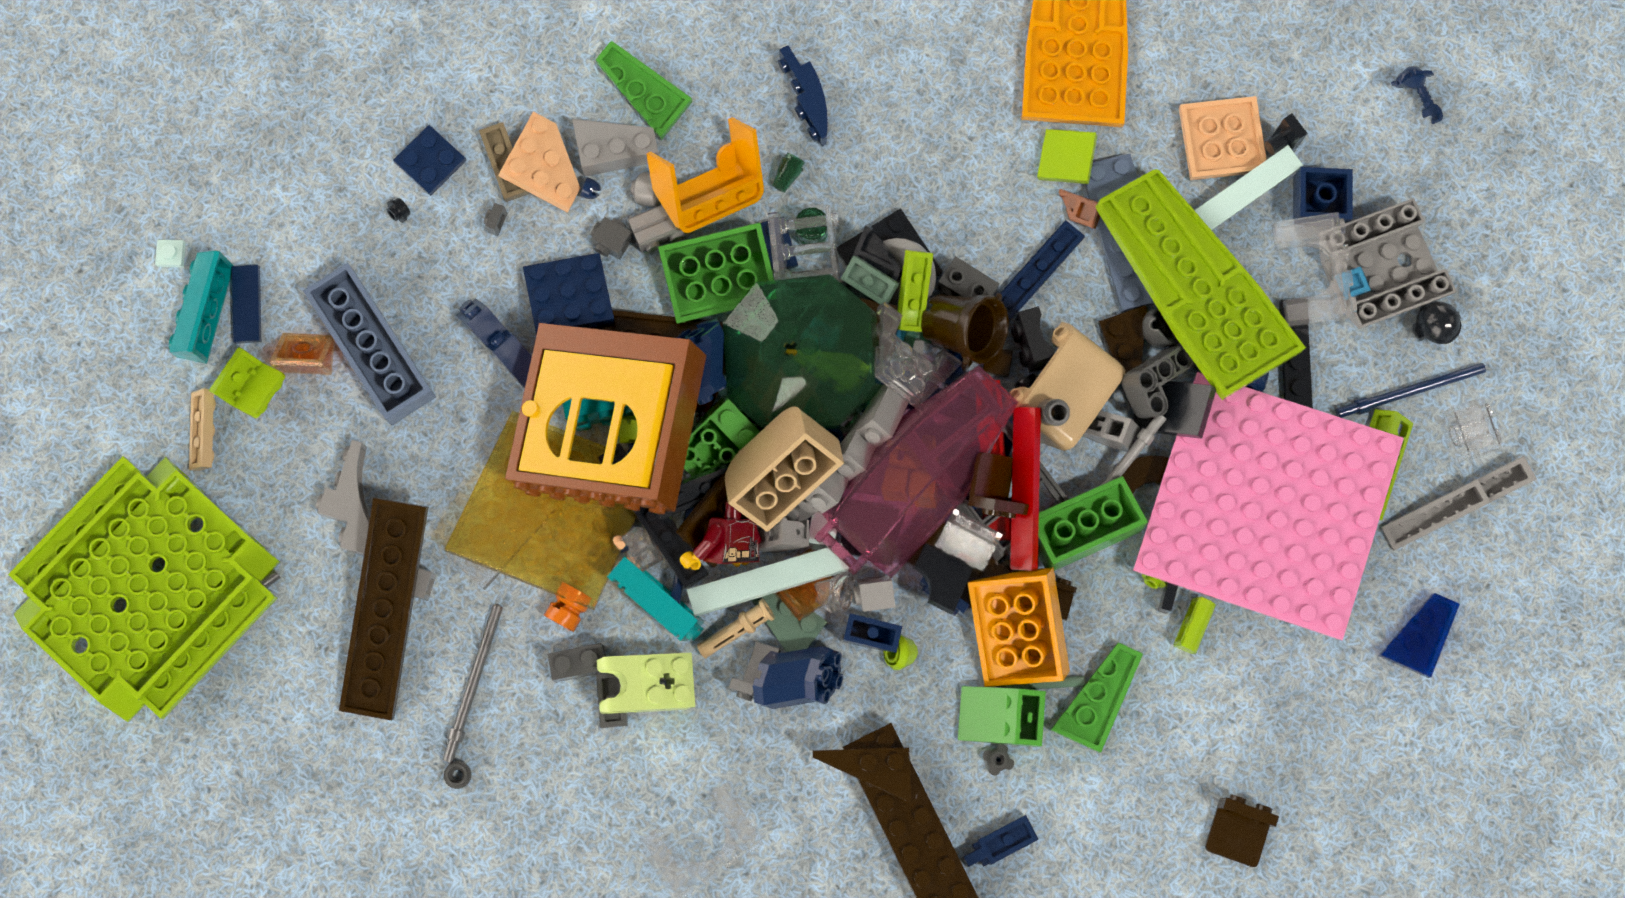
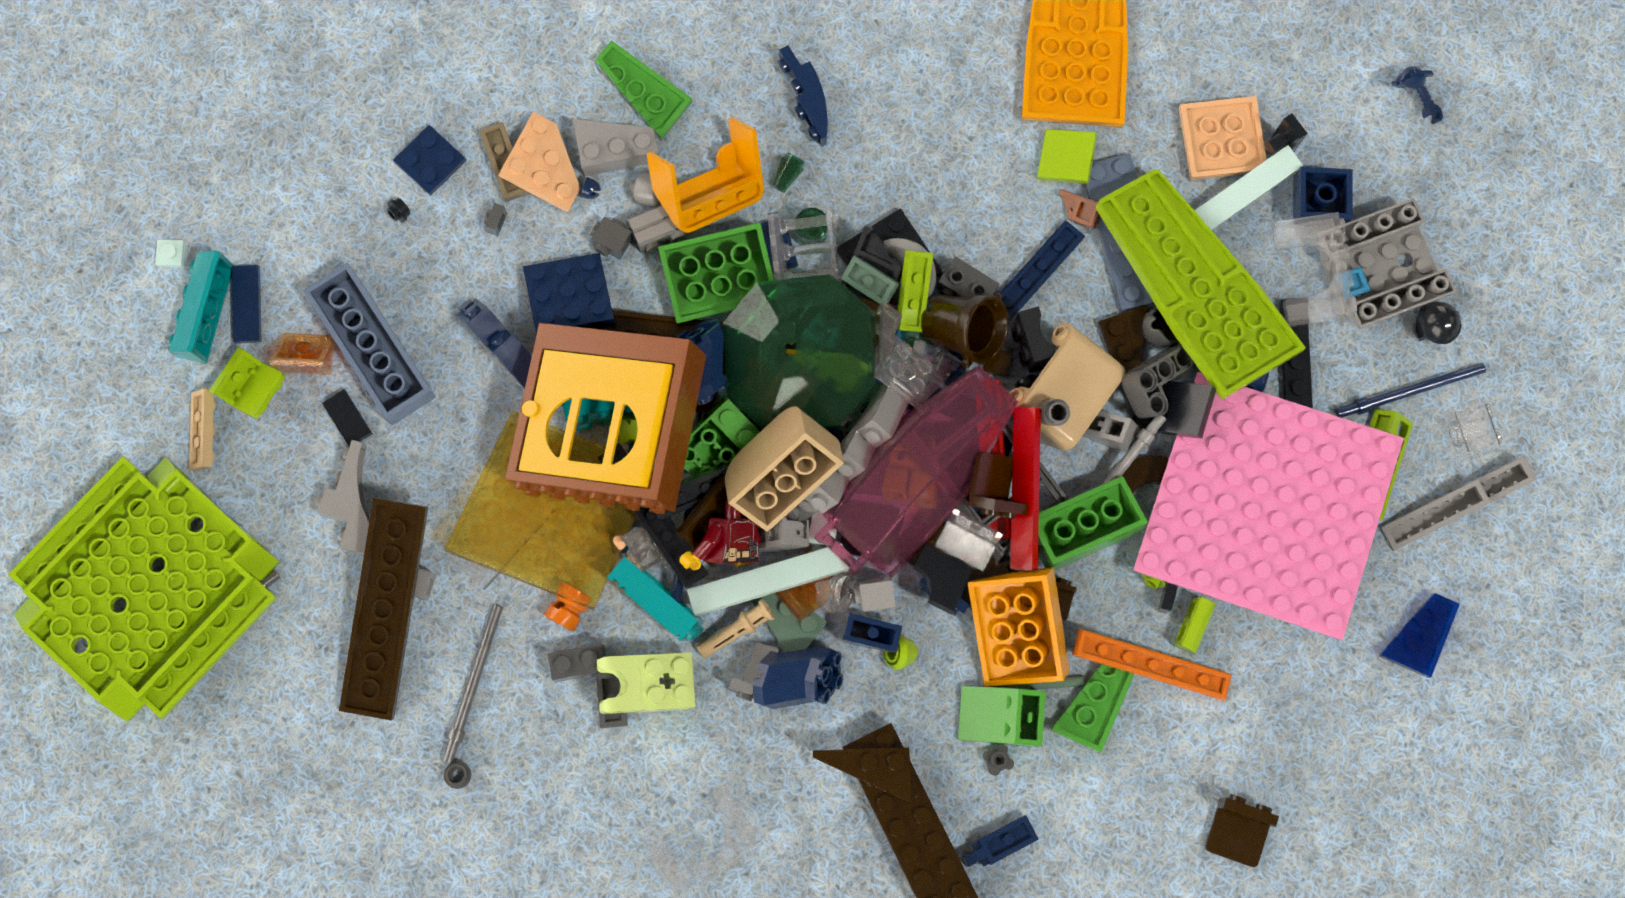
(347, 417): none -> black tile
(1151, 664): none -> orange tile

